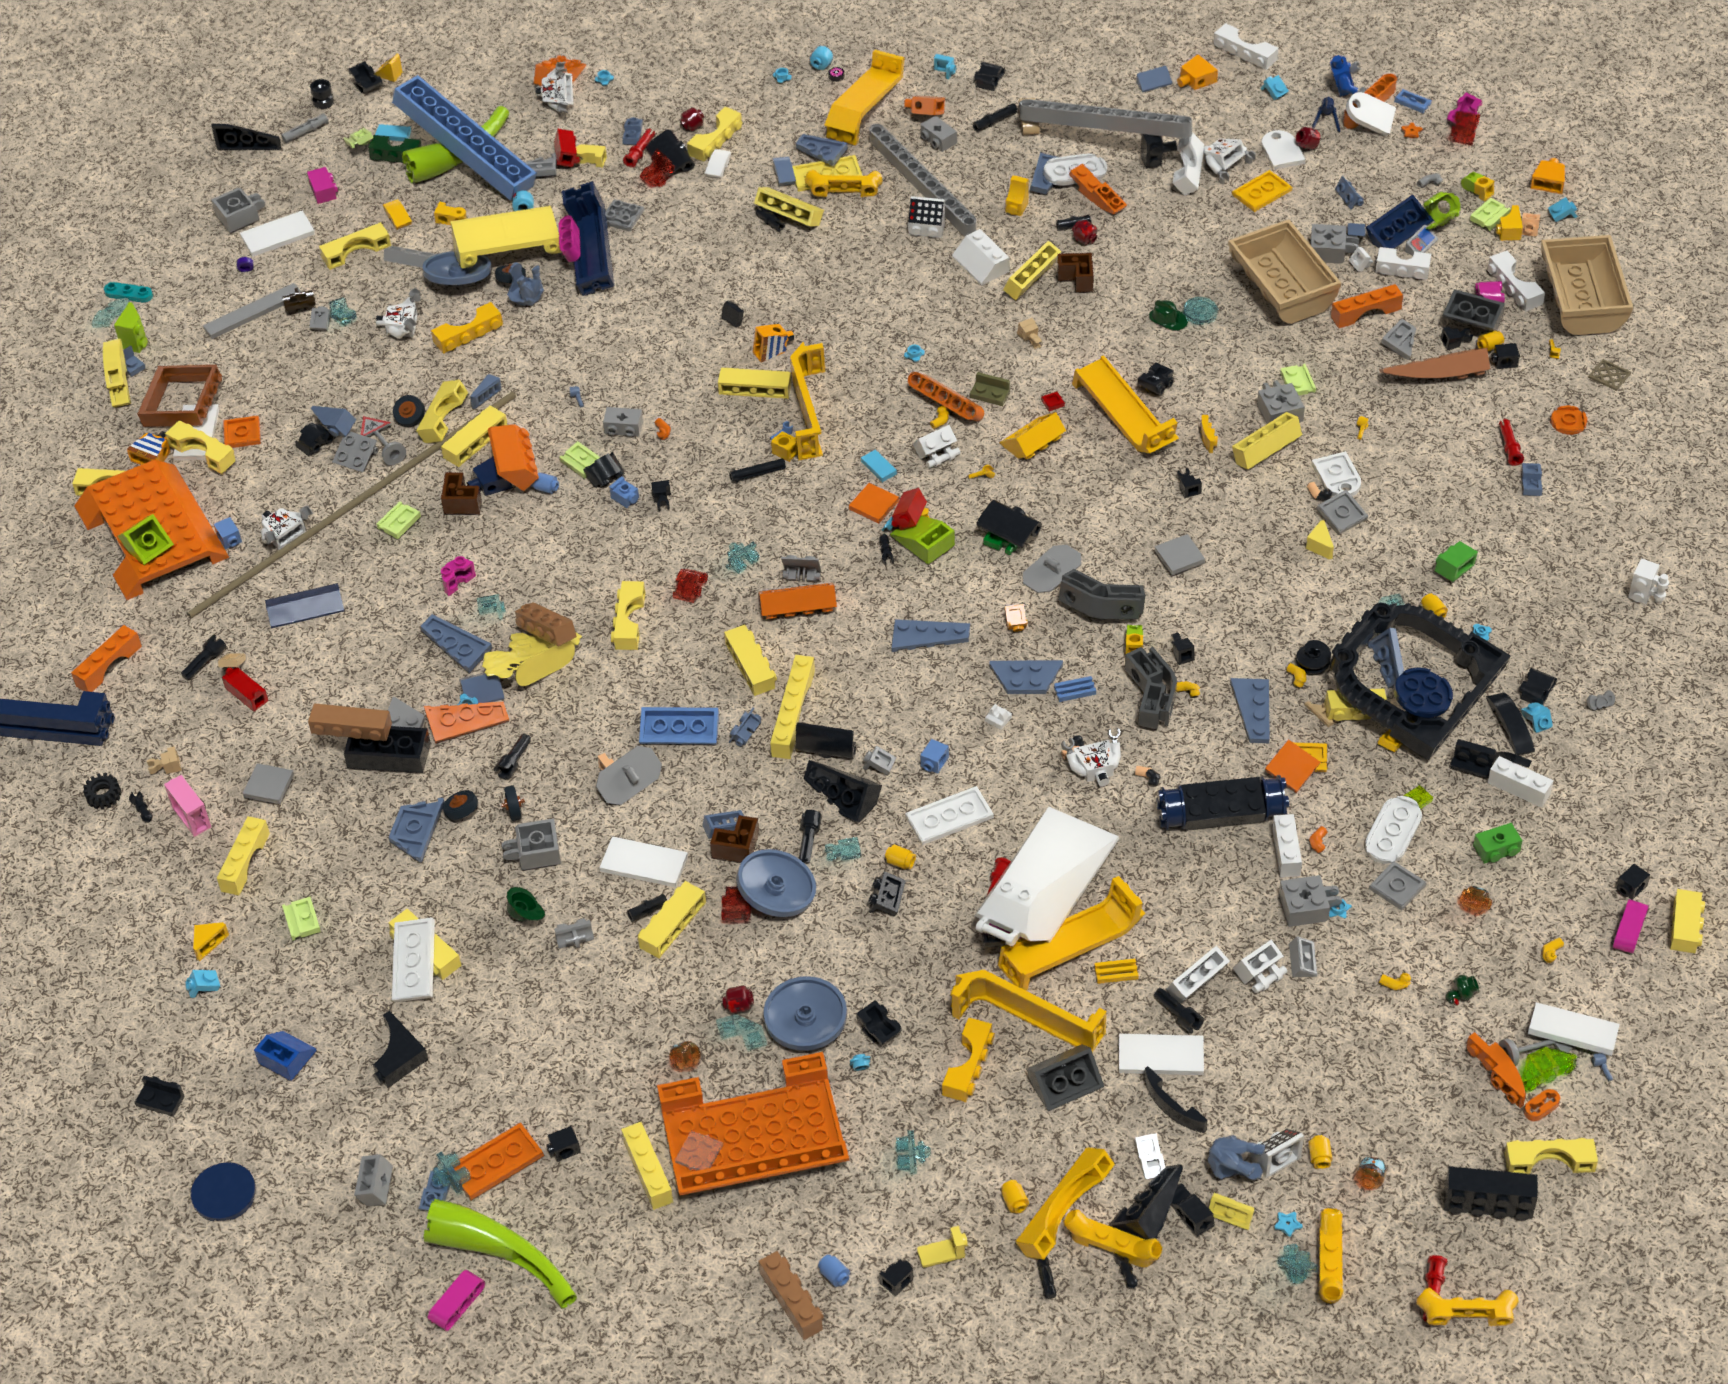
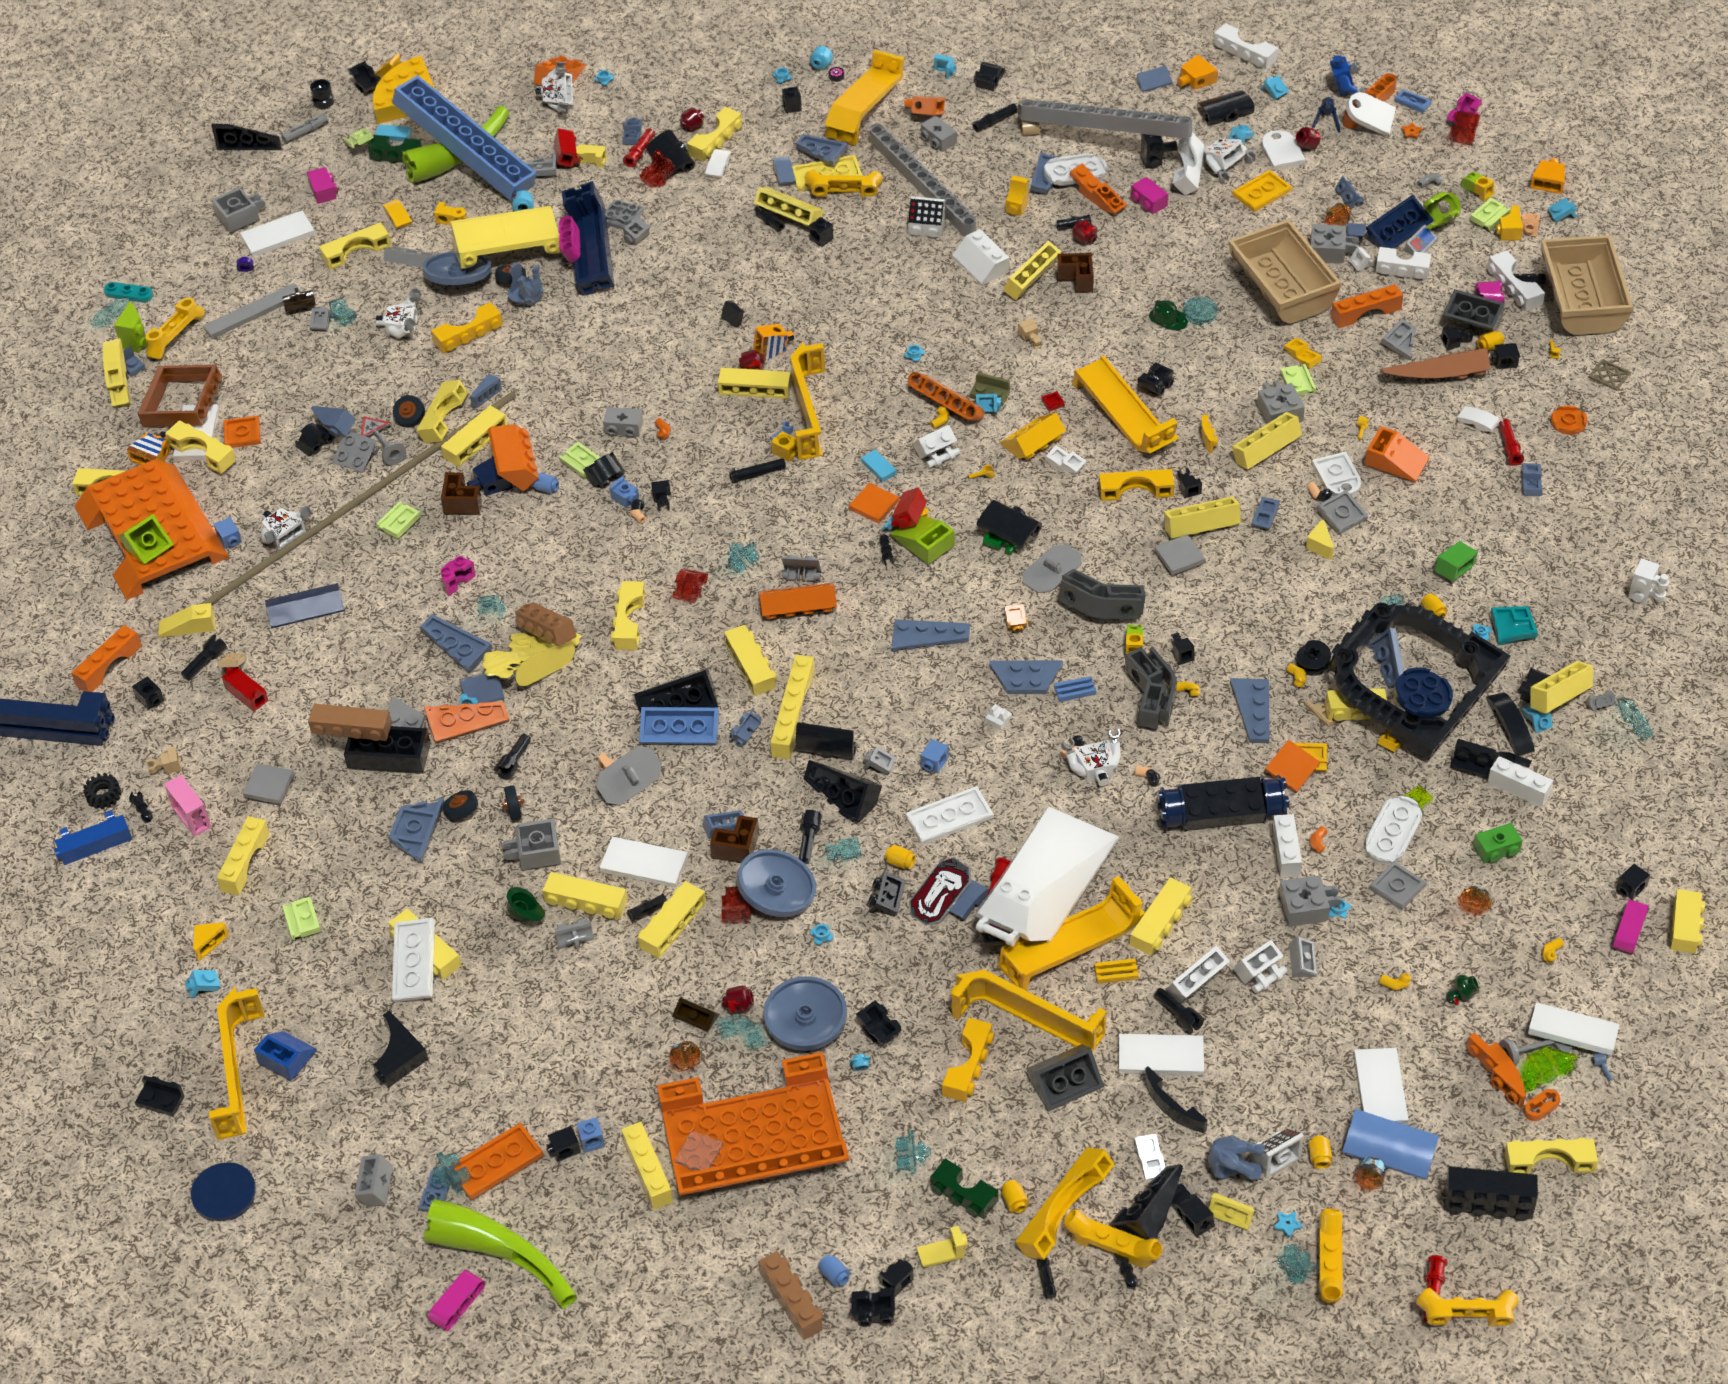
(92, 839): none -> blue brick
(147, 693): none -> black brick
(158, 338): none -> yellow plate
(188, 621): none -> light yellow slope
(232, 1011): none -> yellow panel
(384, 91): none -> yellow brick
(575, 392): sand blue hand -> none
(585, 895): none -> light yellow brick
(590, 1135): none -> medium blue brick
(636, 227): none -> light grey brick
(636, 507): none -> arm
(689, 691): none -> black wedge
(695, 1014): none -> dark brown slope
(751, 360): none -> dark red head
(791, 99): none -> black brick
(821, 232): none -> black brick
(821, 929): none -> medium azure plate
(873, 1307): none -> black cylinder
(940, 891): none -> shield
(971, 896): none -> sand blue slope
(977, 1200): none -> dark green arch
(988, 402): none -> medium azure bracket
(1068, 462): none -> white slope
(1149, 195): none -> dark pink brick
(1157, 482): none -> yellow arch
(1161, 916): none -> light yellow brick
(1202, 517): none -> light yellow brick
(1227, 106): none -> black panel
(1241, 132): none -> medium azure bracket
(1265, 513): none -> sand blue slope
(1300, 351): none -> yellow slope
(1338, 214): none -> clear orange head
(1381, 1083): none -> white tile
(1394, 1143): none -> medium blue slope
(1395, 455): none -> orange slope
(1481, 419): none -> white slope
(1513, 624): none -> teal plate
(1540, 278): none -> black axle
(1561, 687): none -> light yellow brick
(1634, 717): none -> clear light blue tile

